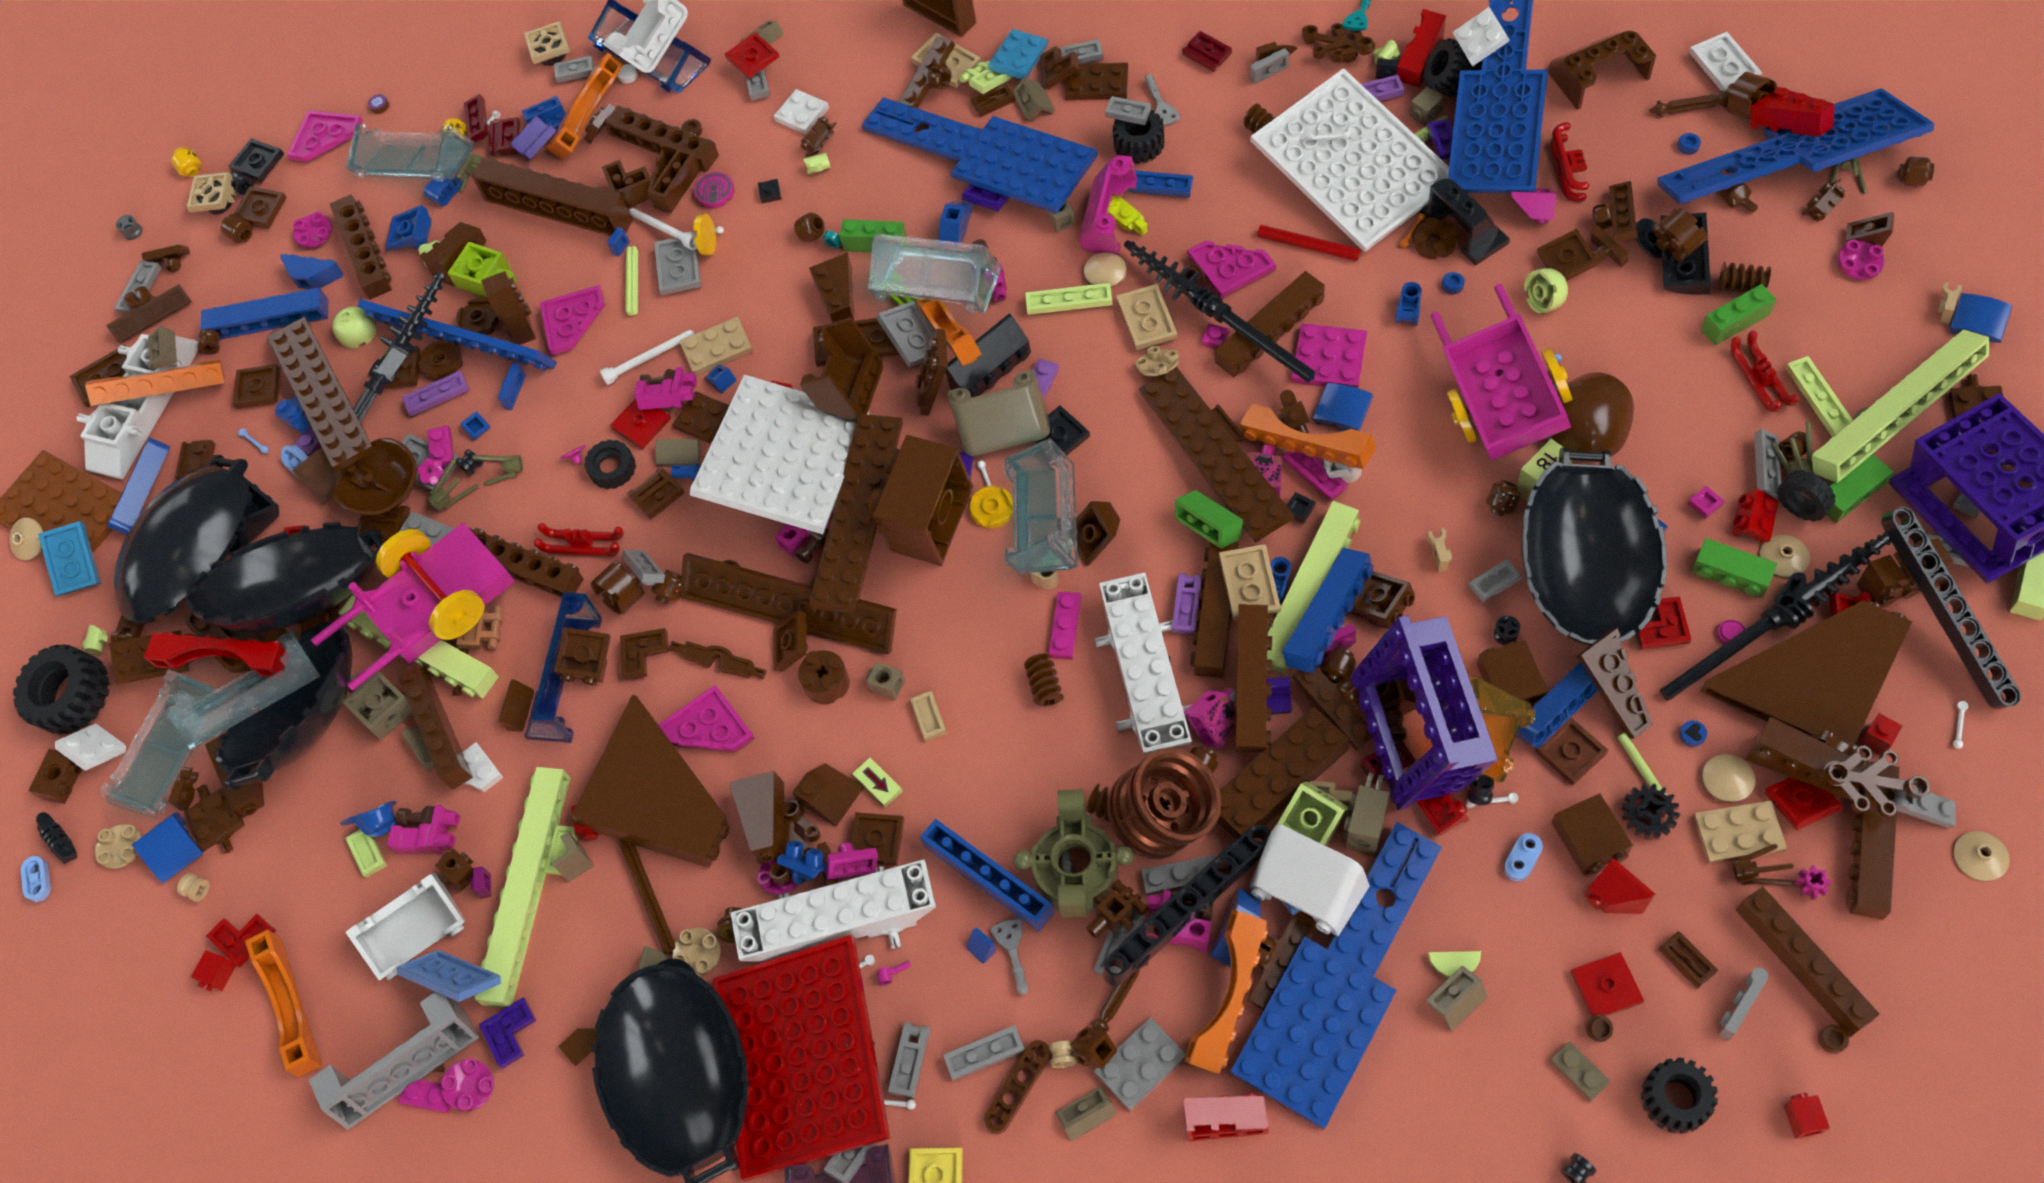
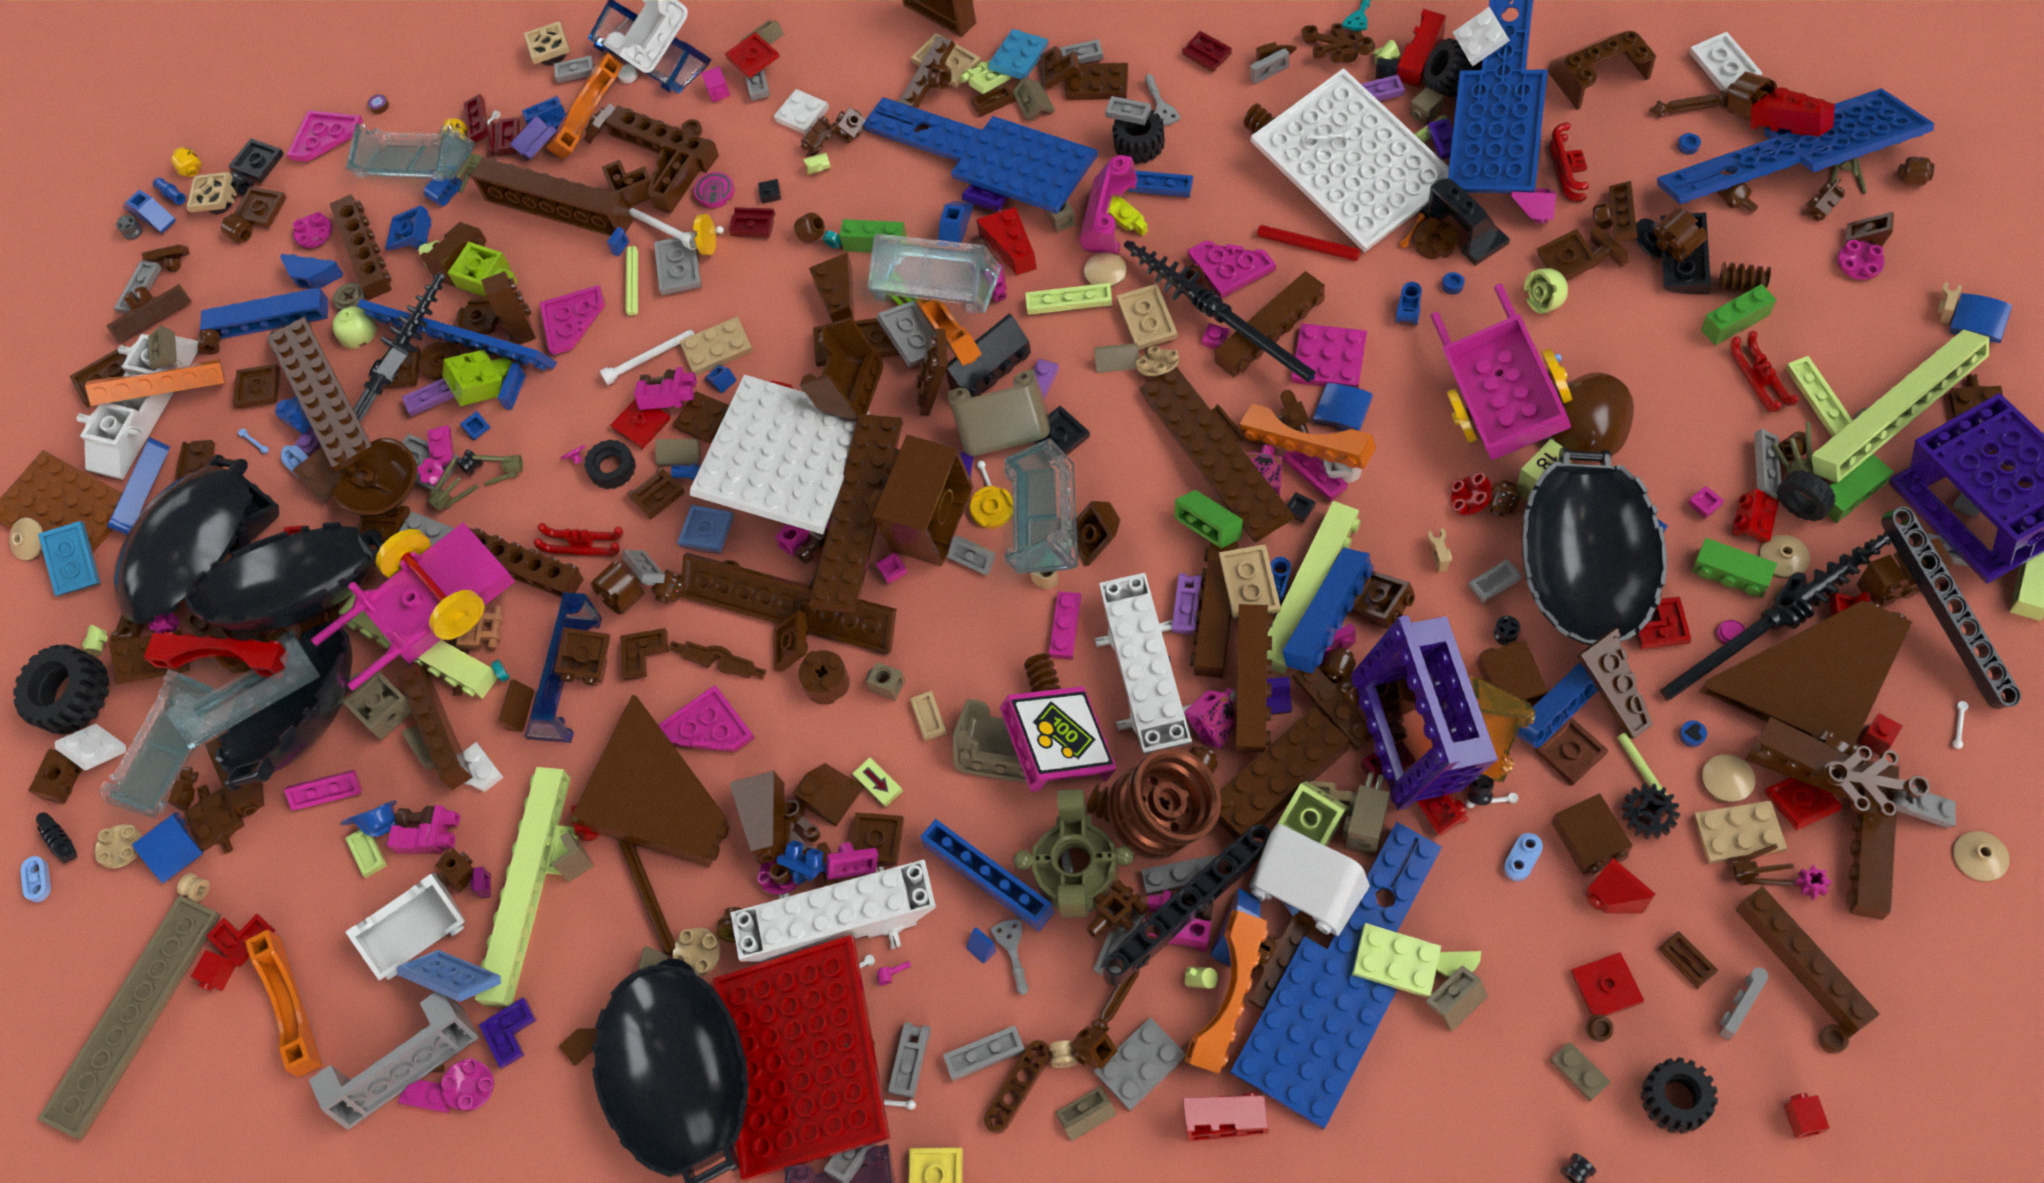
(129, 1018): none -> dark tan plate
(149, 211): none -> slope
(164, 623): none -> dark pink gear
(169, 191): none -> blue pin
(323, 789): none -> dark pink plate
(350, 290): none -> dark tan gear
(474, 376): none -> lime brick
(500, 670): none -> teal tile
(706, 529): none -> medium blue plate
(715, 84): none -> dark pink brick
(752, 222): none -> dark red plate
(849, 125): none -> reddish brown brick
(891, 568): none -> dark pink plate
(971, 555): none -> light grey plate
(984, 745): none -> dark tan windscreen
(1008, 237): none -> red wedge
(1056, 736): none -> panel
(1116, 357): none -> dark tan slope
(1200, 977): none -> yellowish green piece
(1396, 960): none -> yellowish green plate
(1471, 494): none -> red dish

